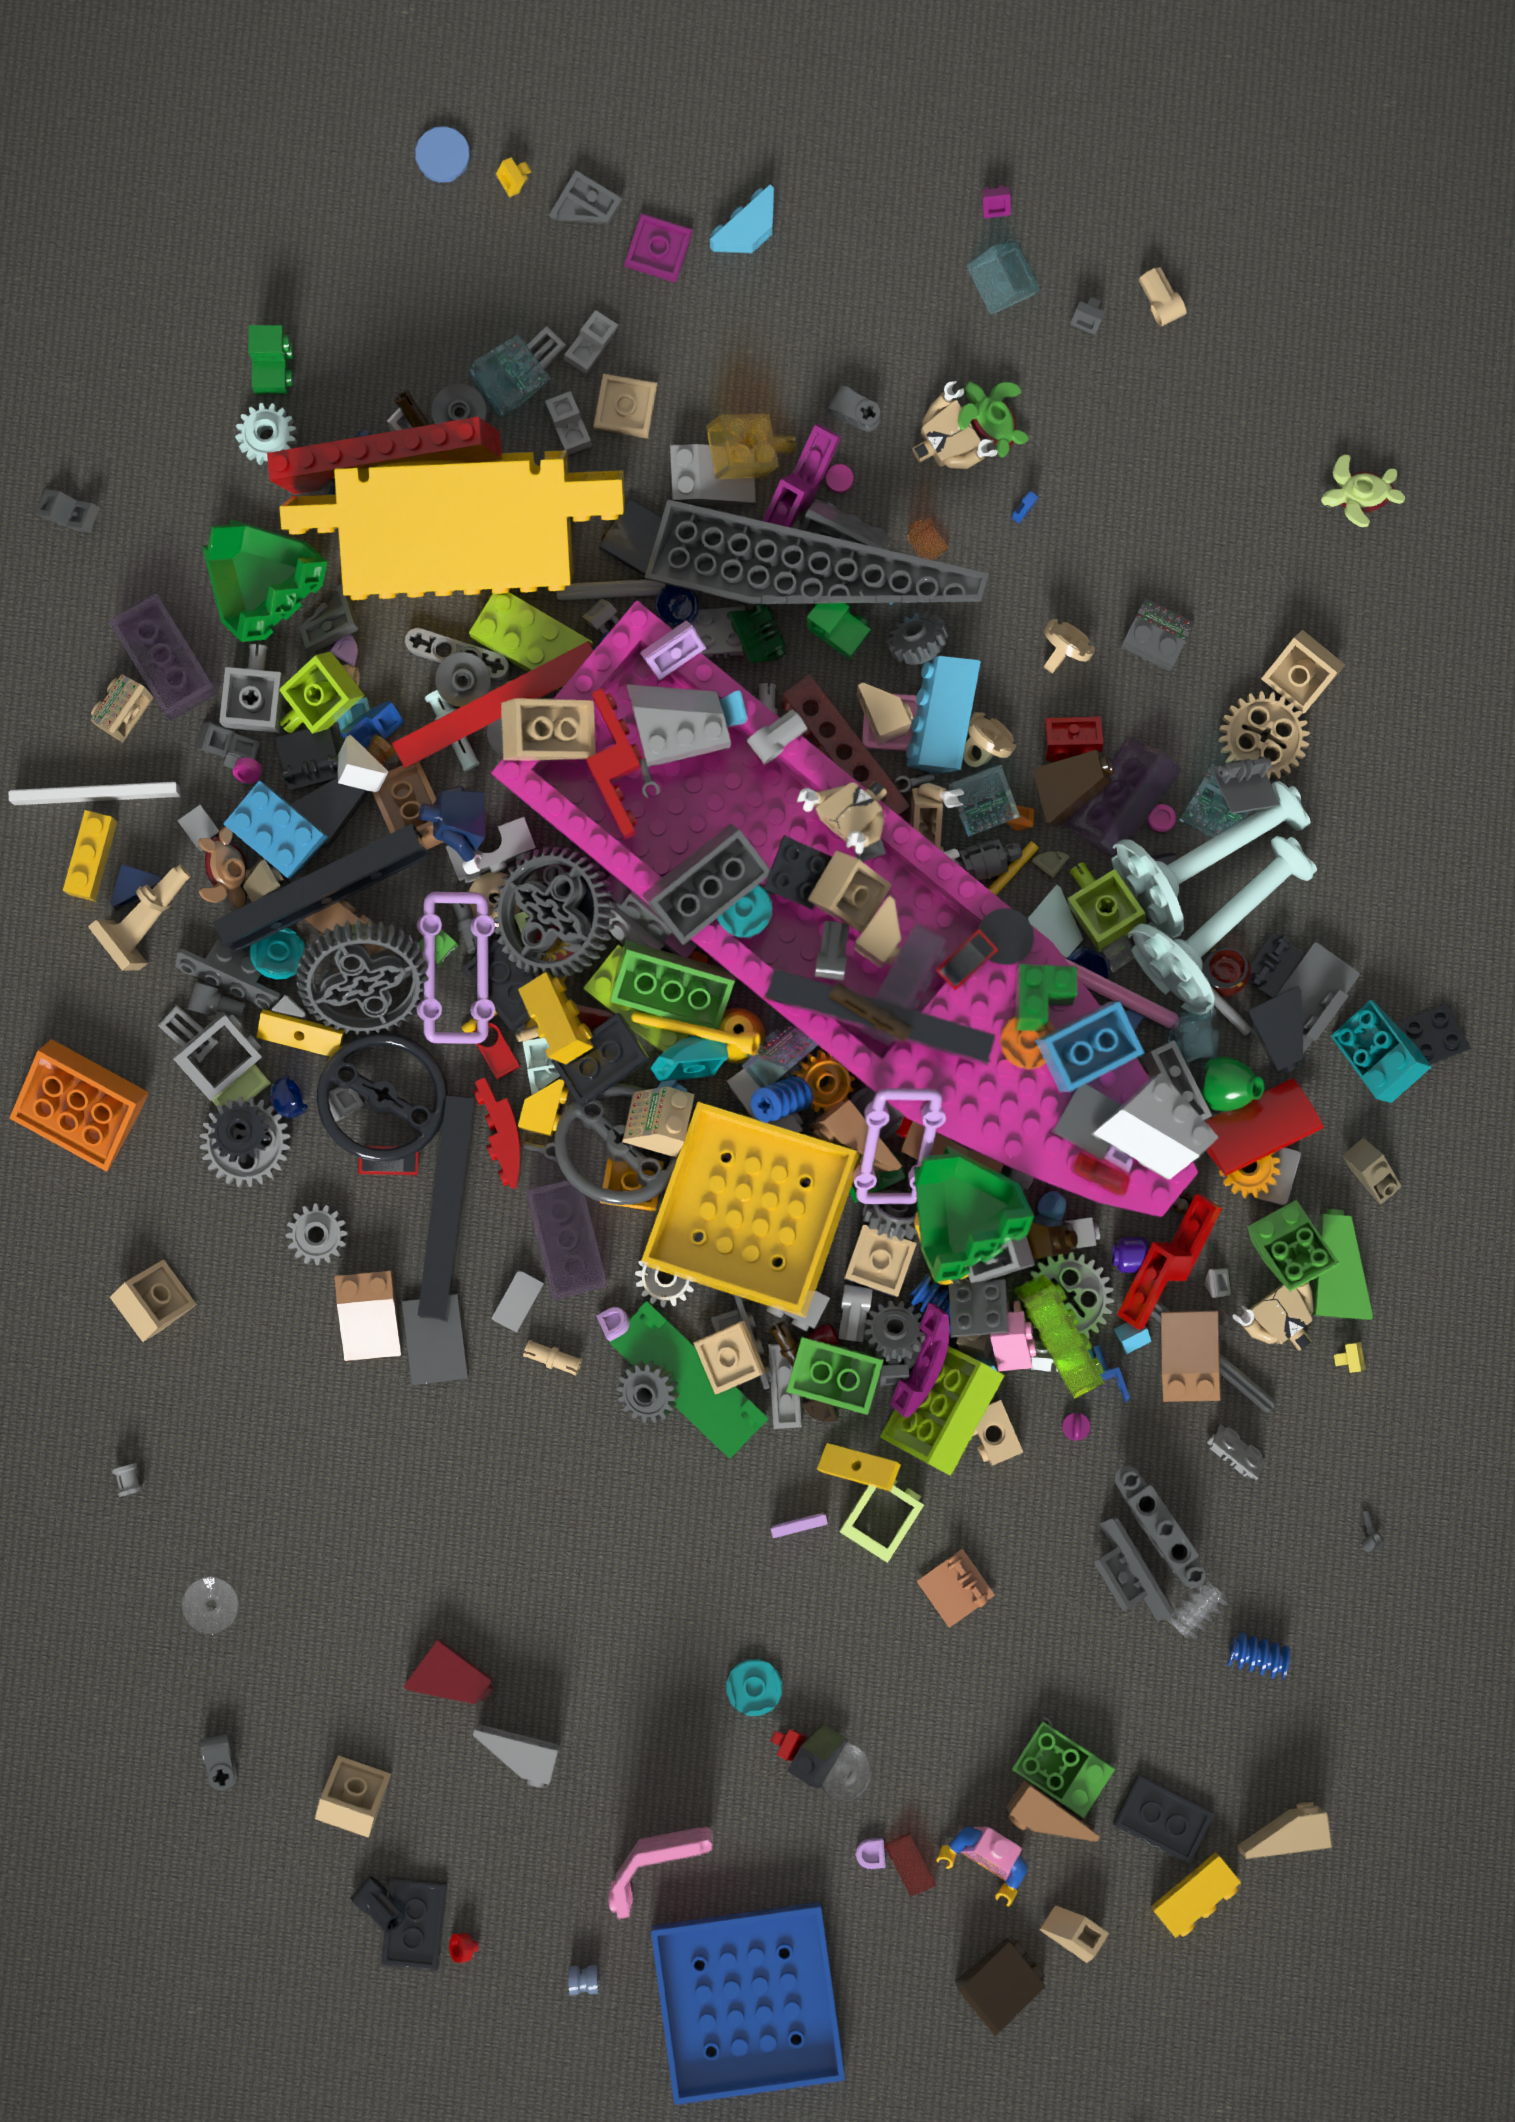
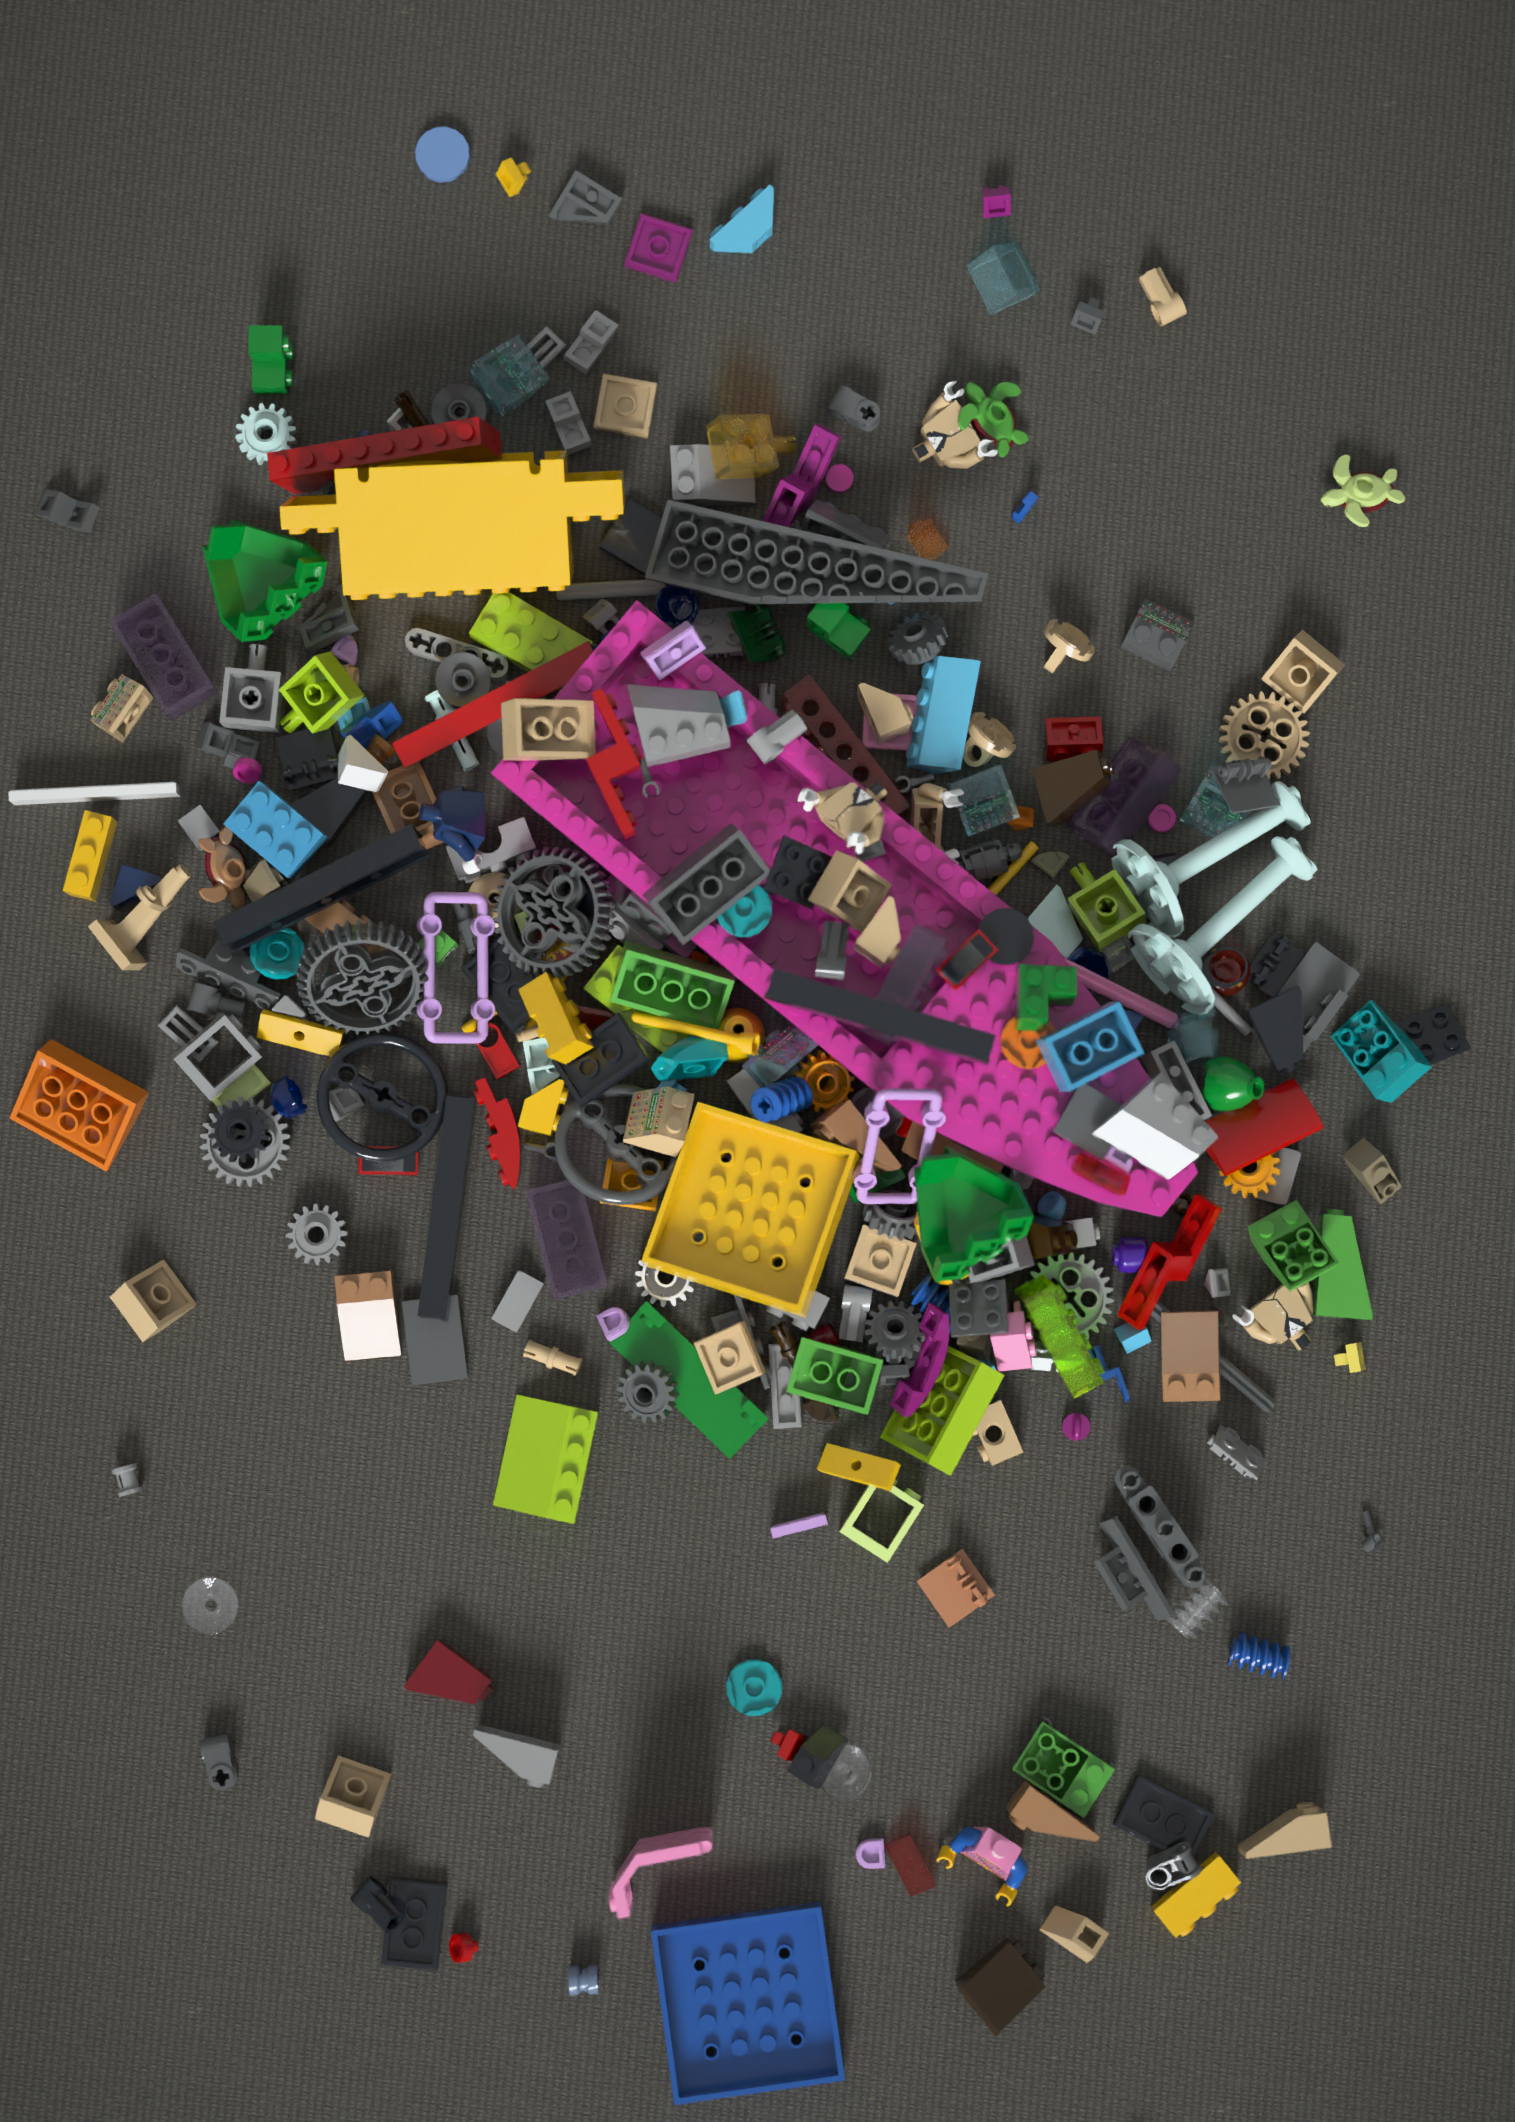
(546, 1459): none -> lime slope
(880, 1017): dark brown pin -> none
(1176, 1862): none -> dark grey piece

